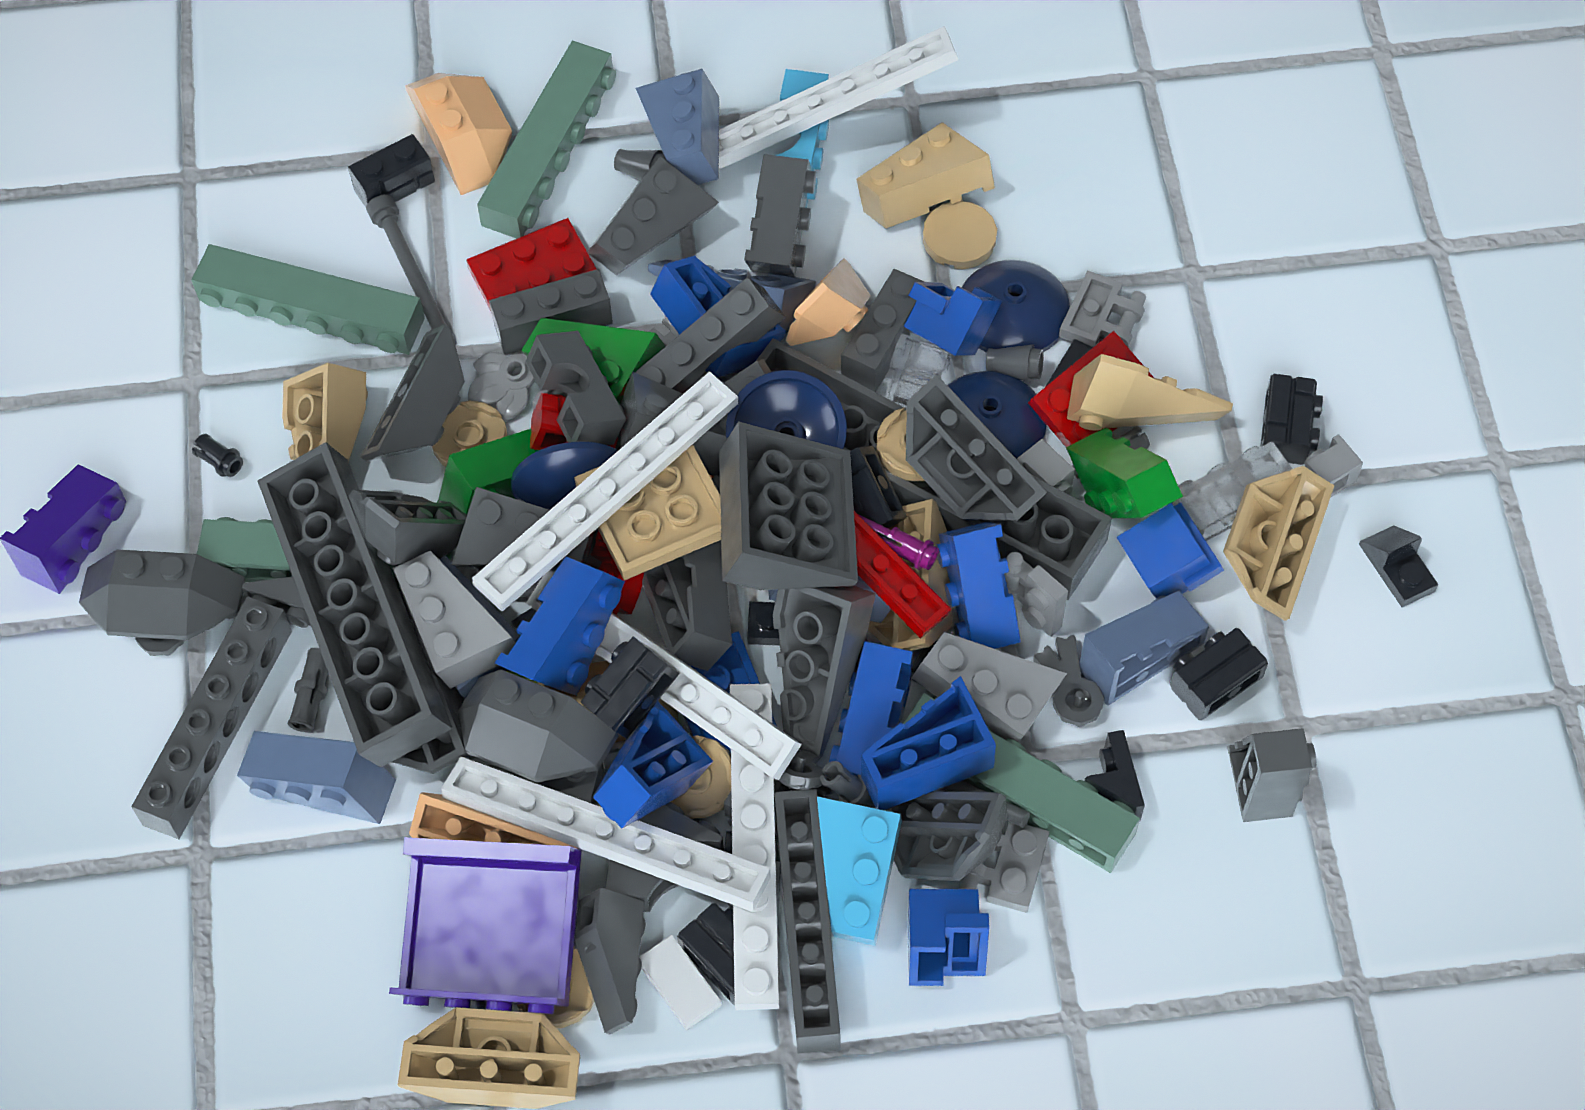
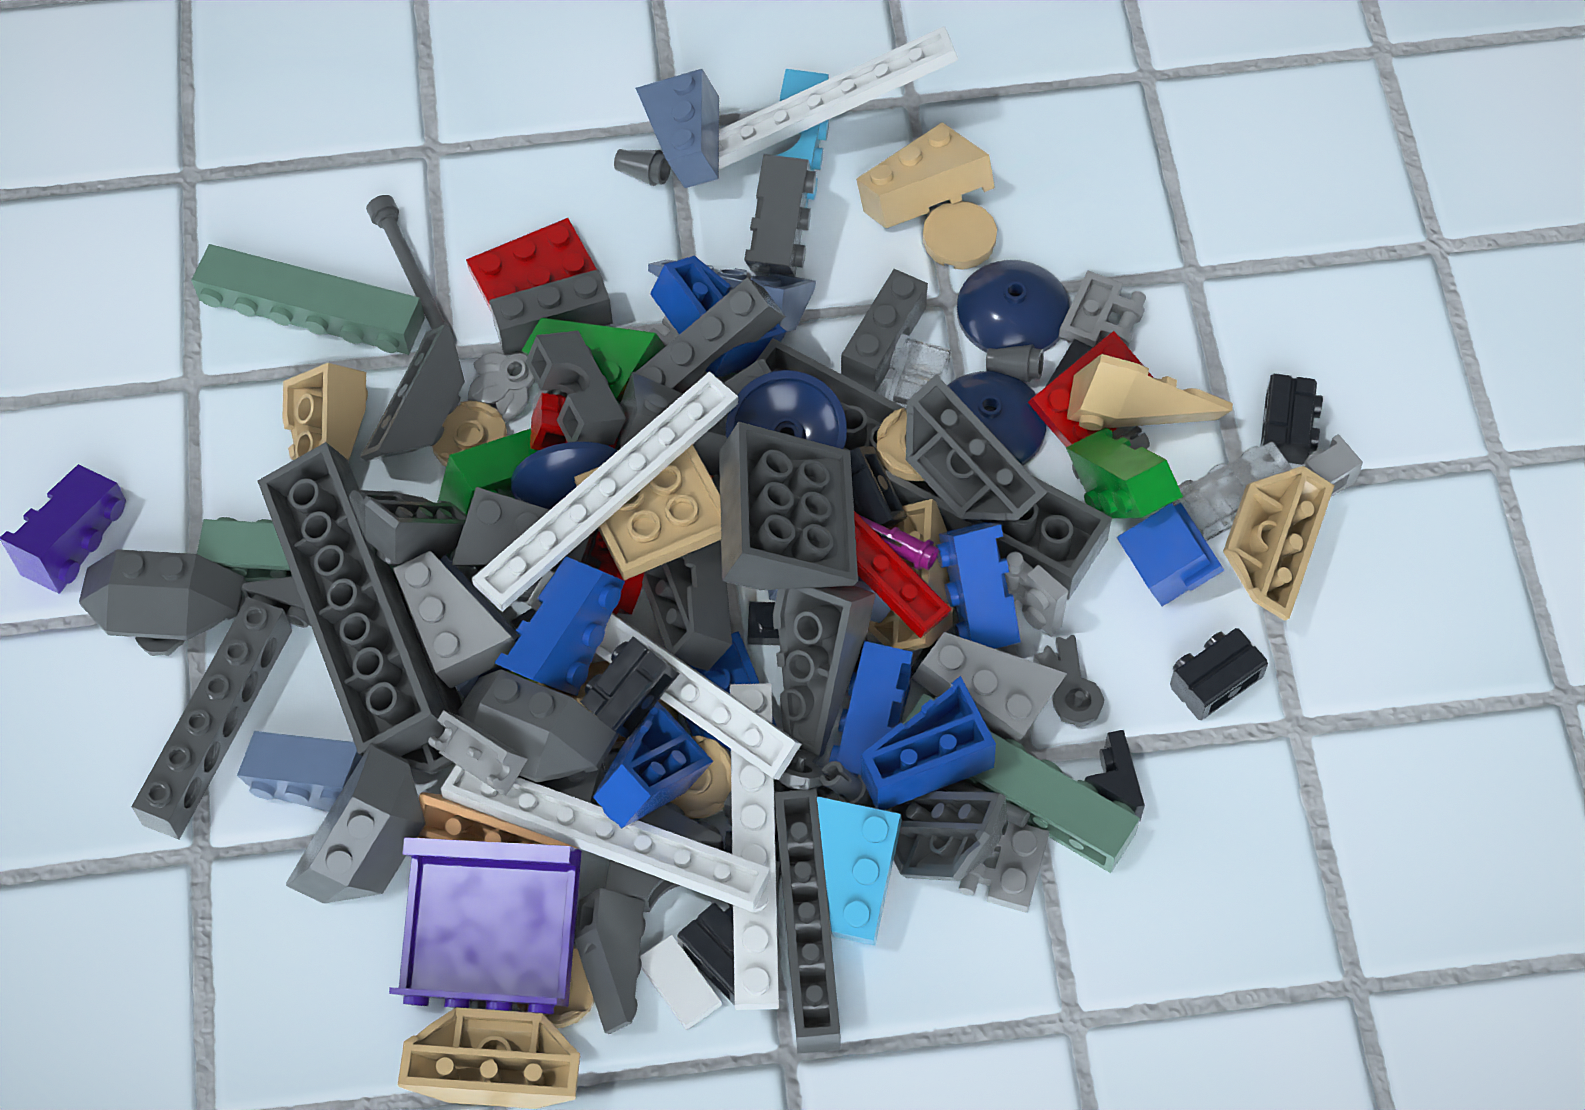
(224, 460): black pin -> none
(309, 692): dark grey pin -> none
(362, 833): none -> dark grey wedge
(392, 171): black brick -> none
(463, 126): light nougat wedge -> none
(478, 752): none -> light grey hinge
(546, 140): sand green brick -> none
(651, 215): dark grey wedge -> none
(832, 305): light nougat wedge -> none
(945, 935): blue plate -> none
(951, 317): blue plate -> none
(1048, 466): light grey brick -> none
(1141, 645): sand blue wedge -> none
(1271, 773): dark grey wedge -> none
(1398, 564): black slope -> none

